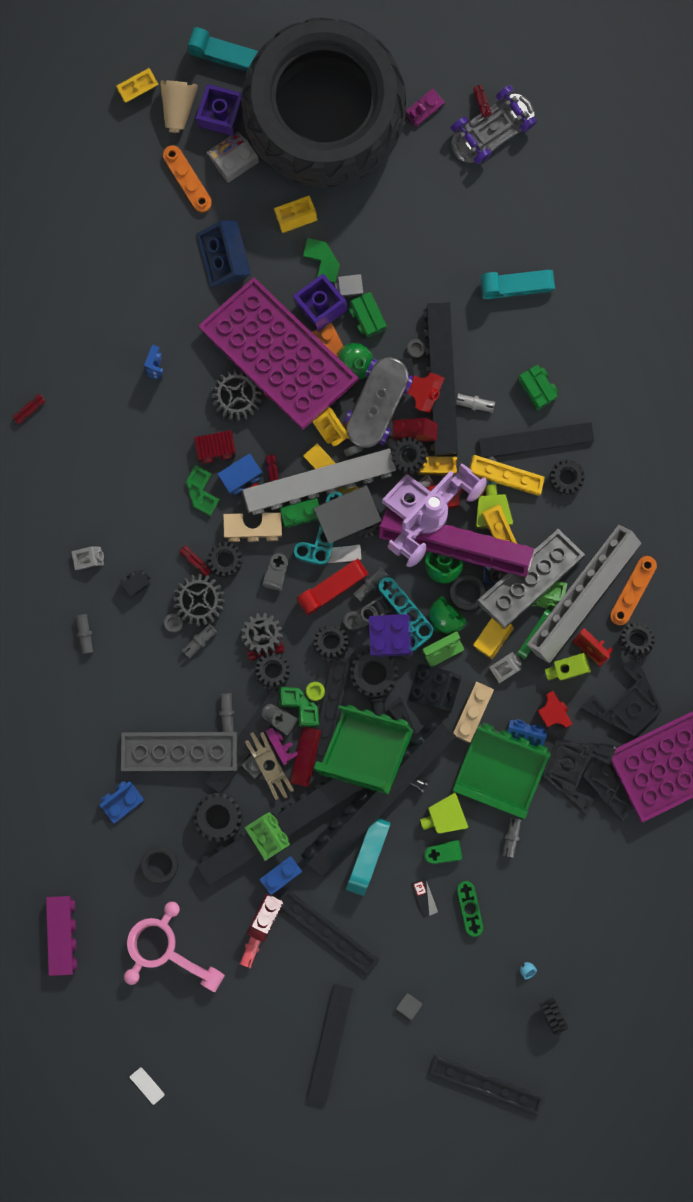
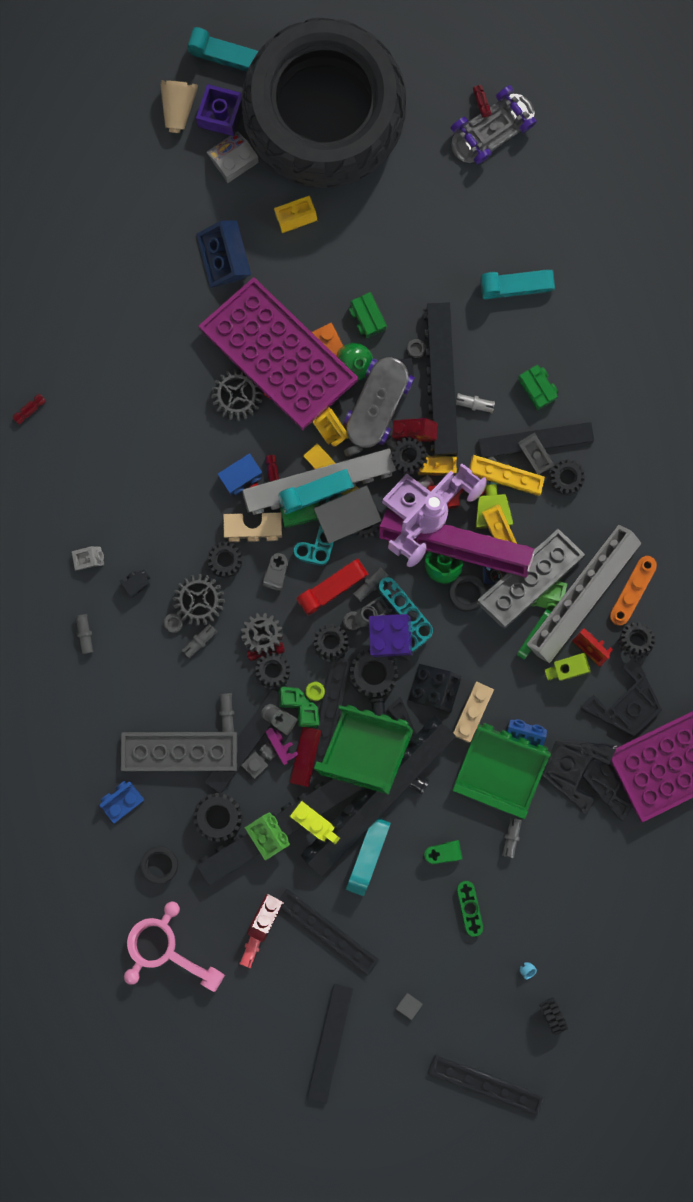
(60, 935): magenta brick -> none
(137, 85): yellow hinge -> none
(147, 1085): white sticker -> none
(152, 363): blue bracket -> none
(187, 179): orange plate -> none
(195, 561): dark red axle -> none
(196, 484): green tile -> none
(215, 446): dark red brick -> none
(271, 776): dark tan piece -> none
(280, 875): blue brick -> none
(314, 823): none -> neon yellow hinge
(315, 491): none -> teal beam
(320, 251): green tile -> none
(320, 302): dark purple brick -> none
(345, 553): white sticker -> none
(350, 286): light grey brick -> none
(424, 107): magenta plate -> none
(424, 897): sticker -> none
(426, 391): red brick -> none
(443, 649): bright green bracket -> none
(445, 618): green cylinder -> none
(445, 816): lime torso -> none
(492, 638): yellow hinge -> none
(506, 667): light grey bracket -> none
(536, 453): none -> dark grey plate
(554, 712): red brick -> none

